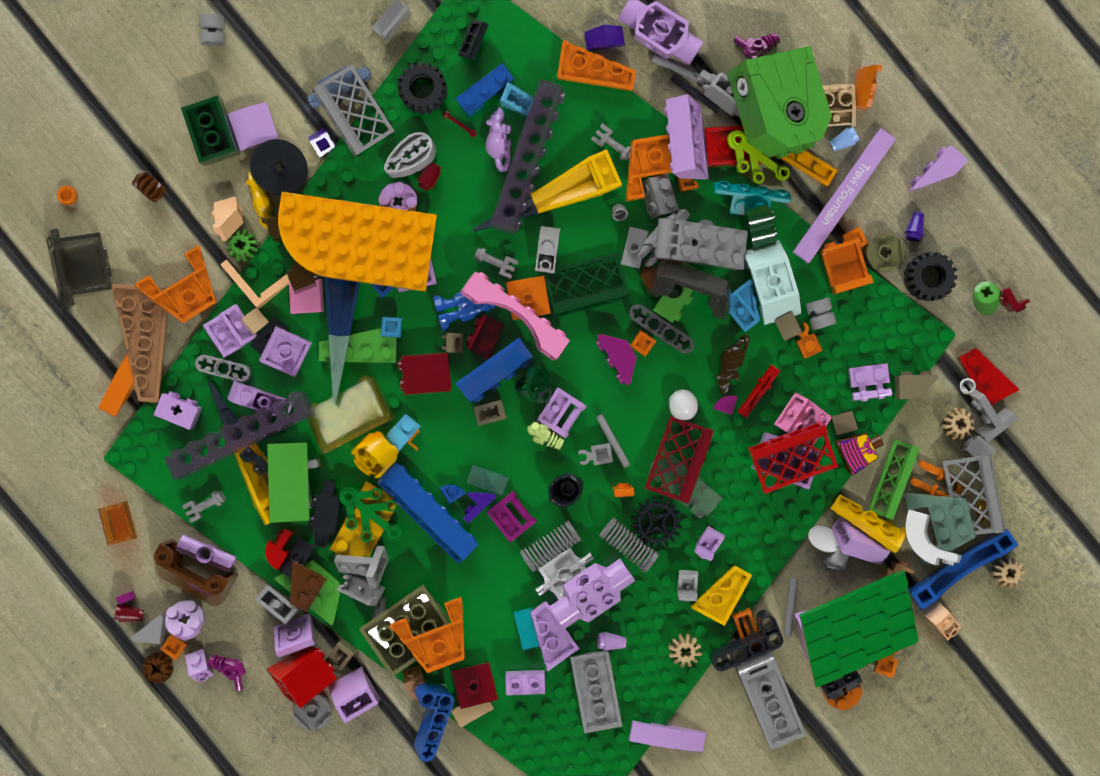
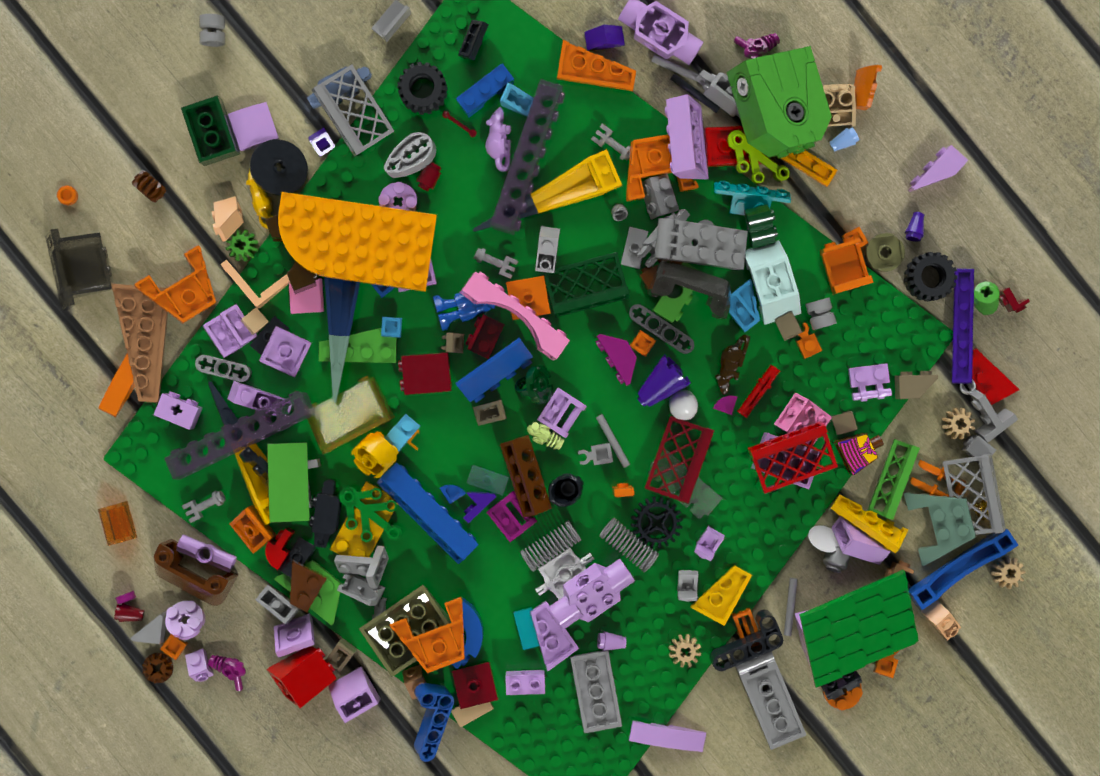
(252, 529): none -> orange slope
(314, 714): light grey tile -> none
(474, 632): none -> blue arch
(525, 476): none -> reddish brown brick
(662, 382): none -> dark purple cone
(844, 195): lavender tile -> none
(917, 535): white arch -> none
(963, 327): none -> dark purple tile

